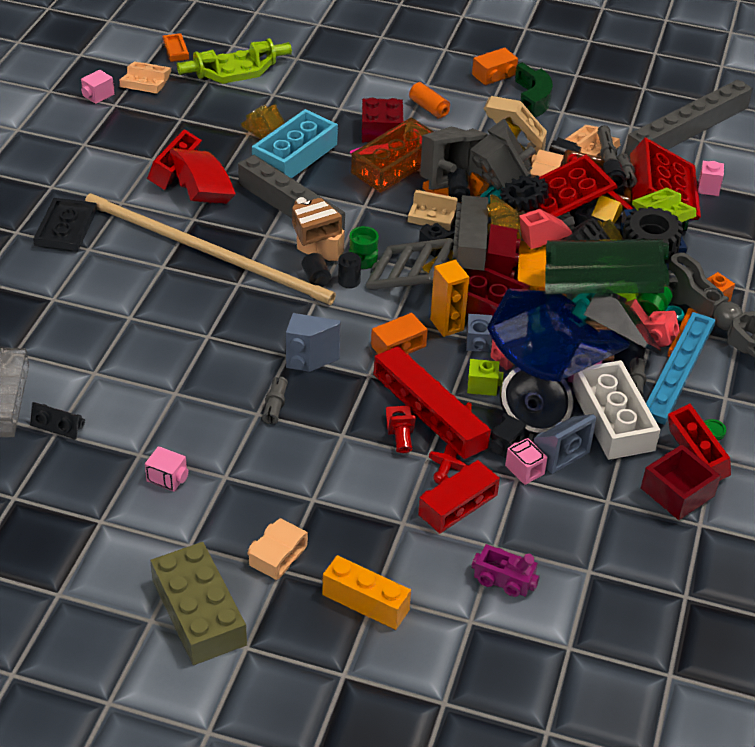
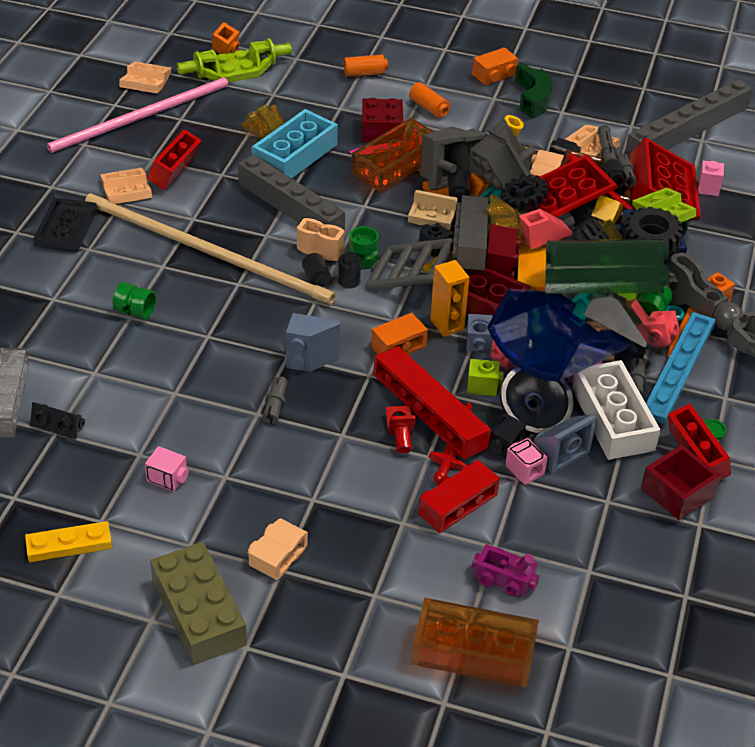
(68, 541): none -> yellow plate
(97, 86): bright pink brick -> none
(126, 186): none -> light nougat slope
(134, 300): none -> green wheel
(136, 115): none -> bright pink piece
(175, 47): orange tile -> none
(202, 176): red slope -> none
(225, 39): none -> orange brick
(315, 220): medium nougat torso -> none
(365, 65): none -> orange brick
(366, 592): light orange brick -> none
(474, 642): none -> clear orange brick
(501, 108): tan slope -> none

